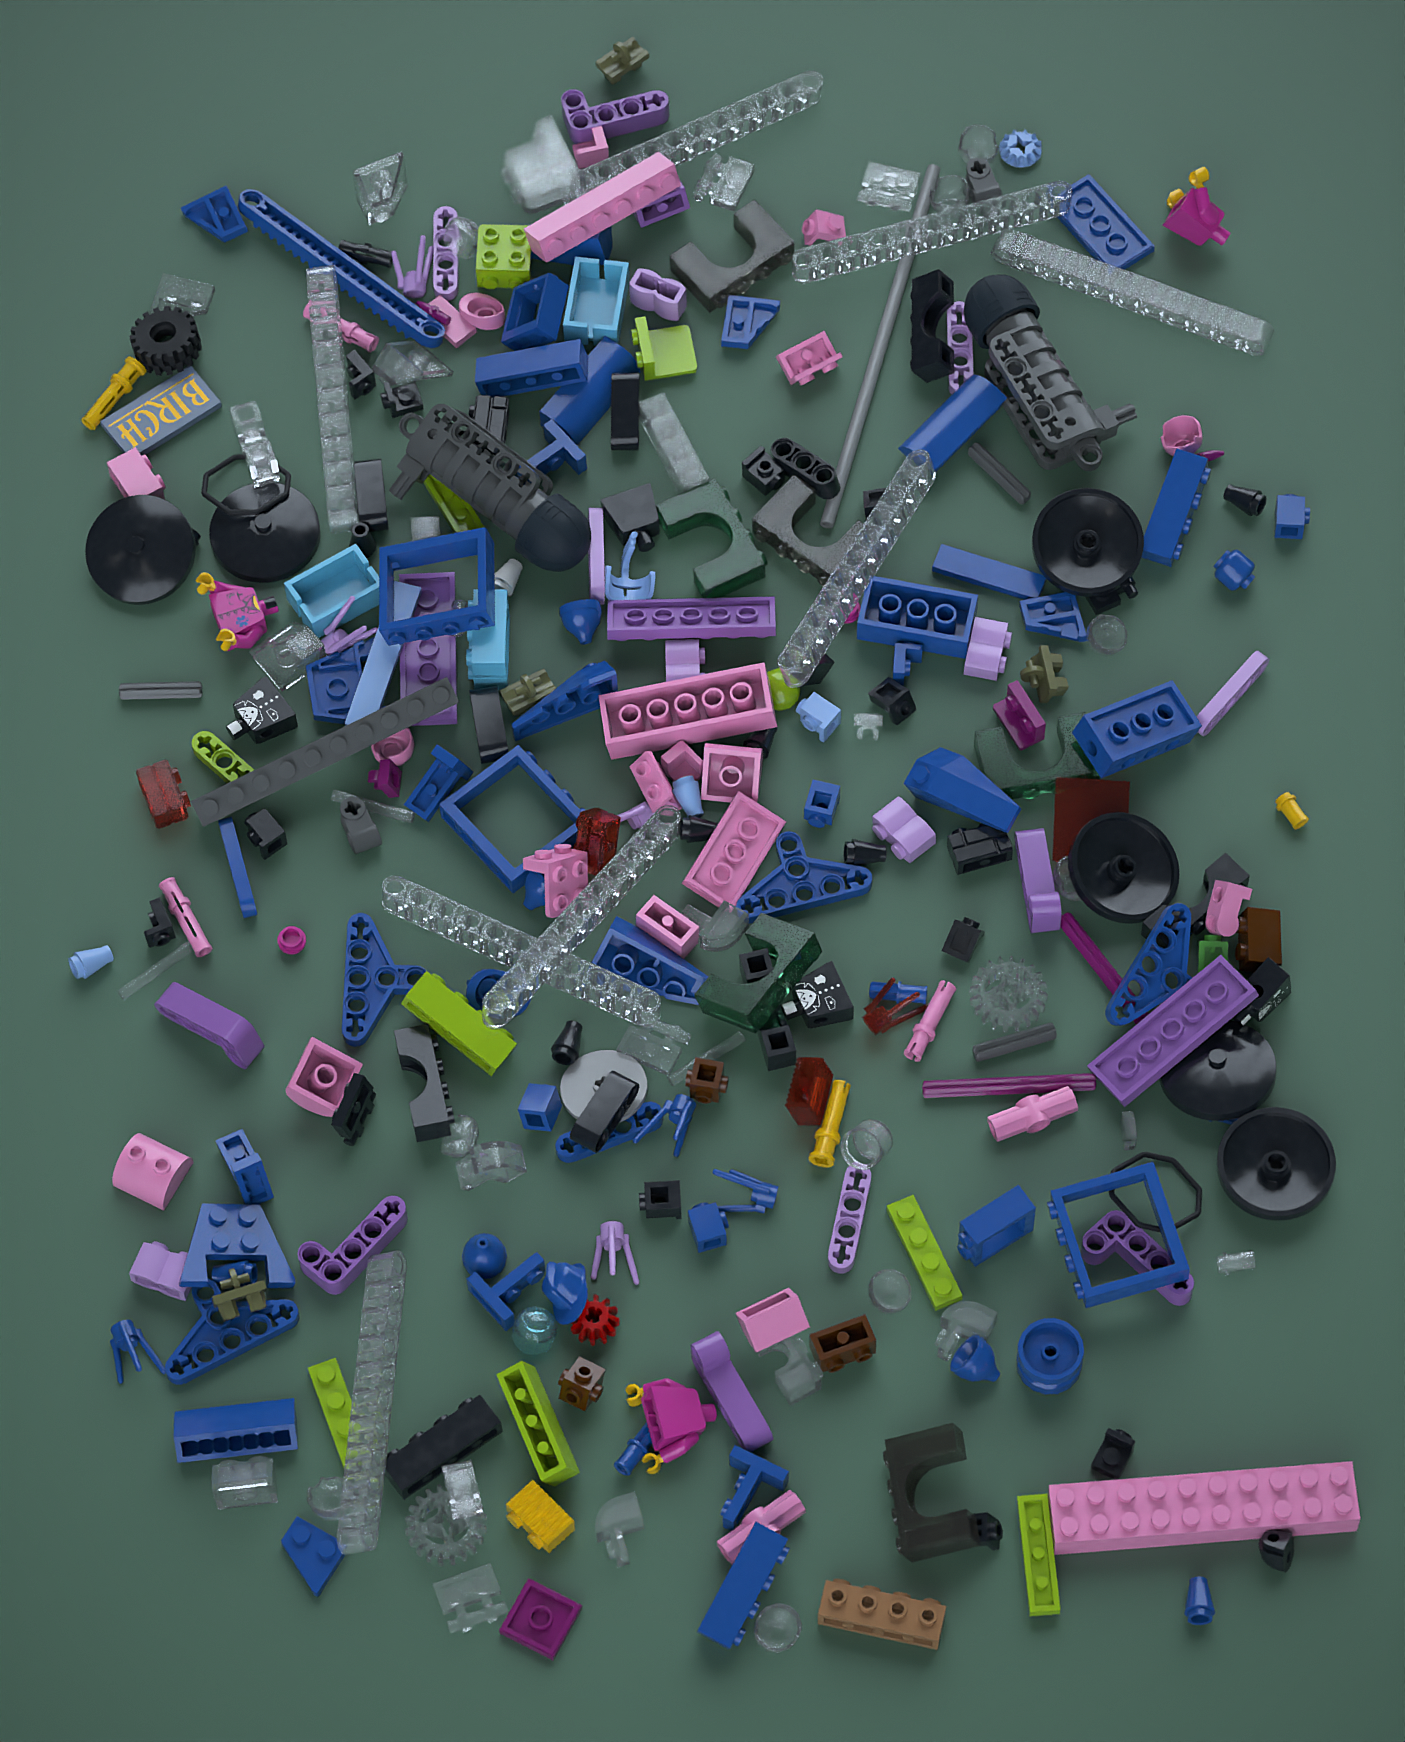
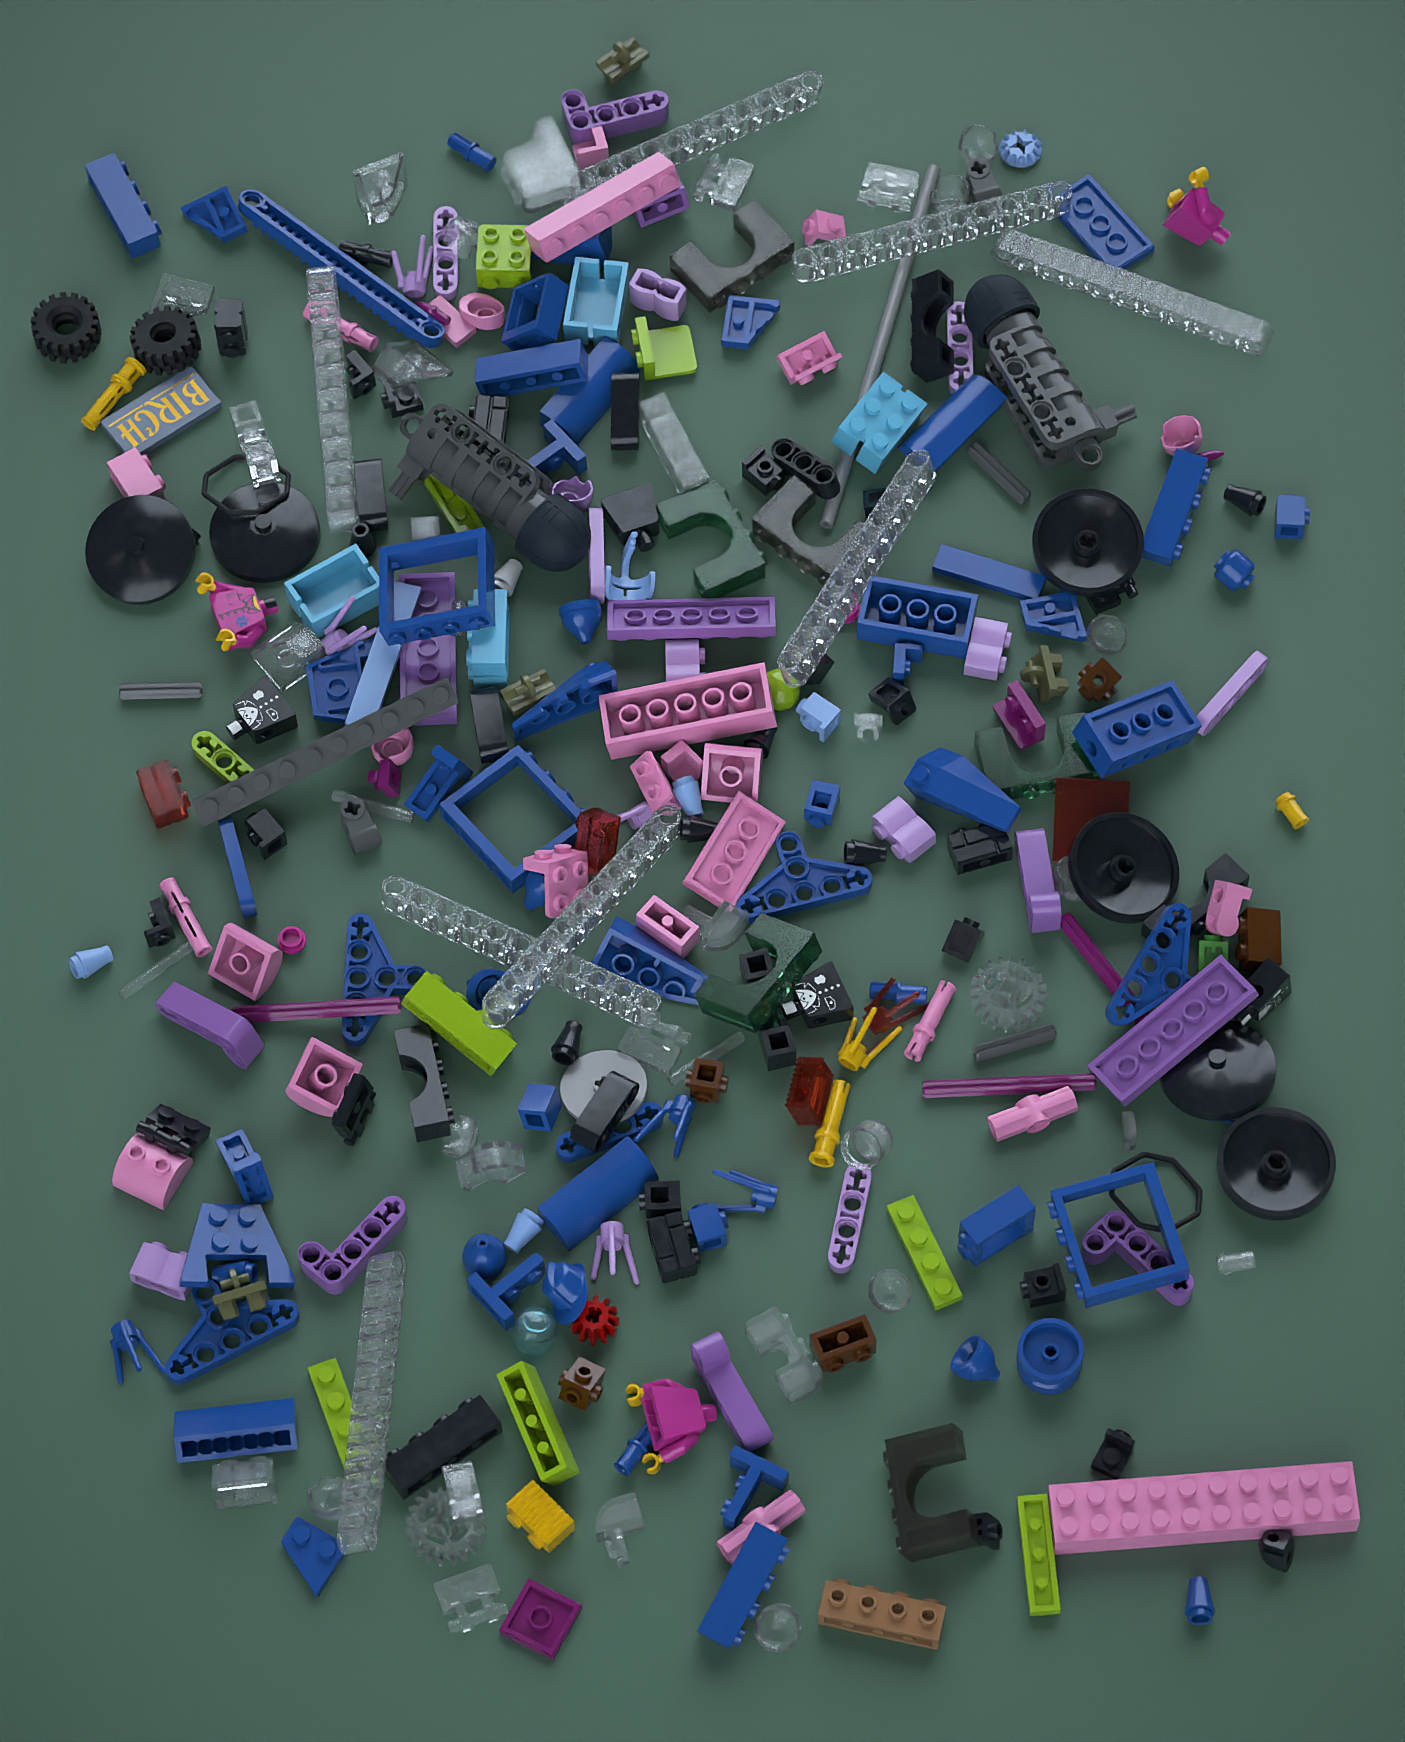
(60, 312): none -> black tyre
(123, 205): none -> brick
(173, 1130): none -> black plate
(230, 327): none -> black brick
(245, 962): none -> bright pink brick
(320, 1009): none -> magenta axle
(471, 152): none -> blue axle
(523, 1230): none -> light blue cone
(575, 491): none -> lavender hair
(597, 1193): none -> blue brick
(672, 1247): none -> black brick
(772, 1319): bright pink brick -> none
(853, 1054): none -> yellow plant
(880, 422): none -> medium azure piece
(963, 1321): clear brick -> none
(1043, 1295): none -> black brick
(1103, 671): none -> reddish brown brick

